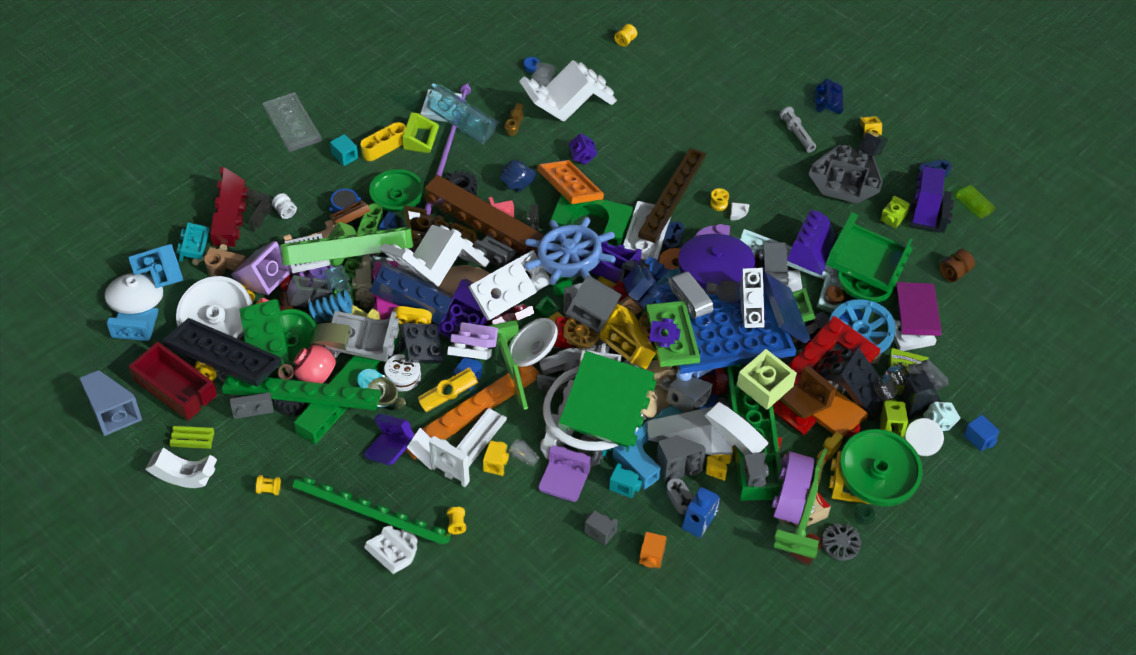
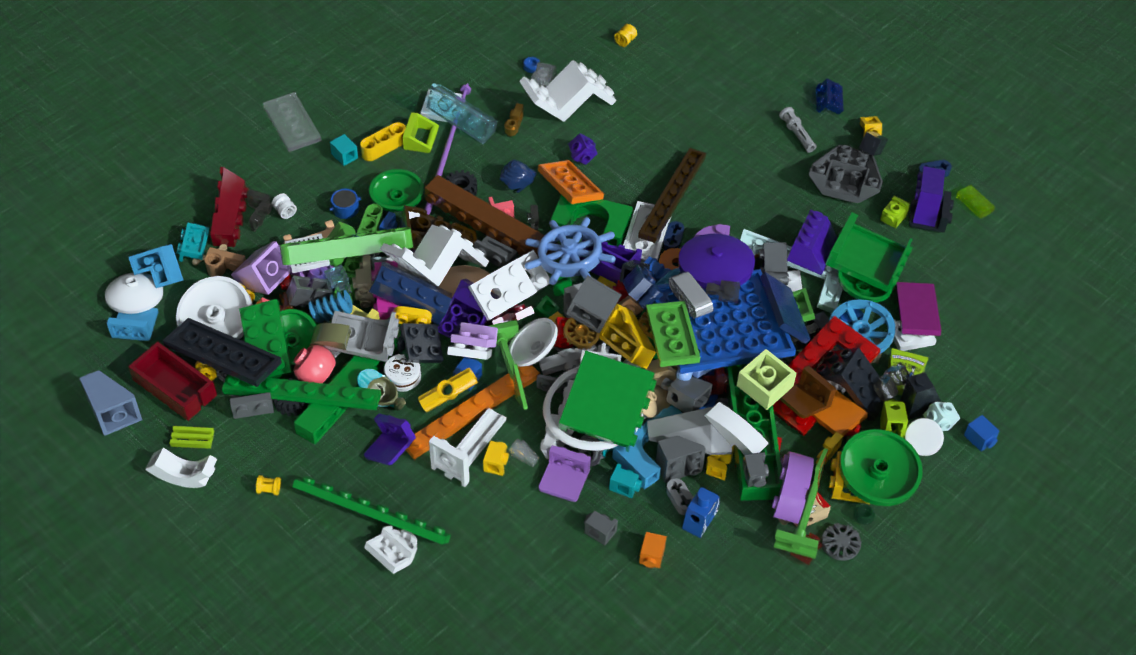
(288, 368): reddish brown hinge -> none
(350, 212): dark orange plate -> none
(420, 447): white sticker -> none
(456, 520): yellow bush -> none
(657, 332): dark purple brick -> none
(719, 199): yellow wheel -> none
(738, 210): white tile -> none
(752, 297): white slope -> none
(834, 295): reddish brown tile -> none
(935, 375): dark grey plate -> none
(957, 265): reddish brown wheel -> none

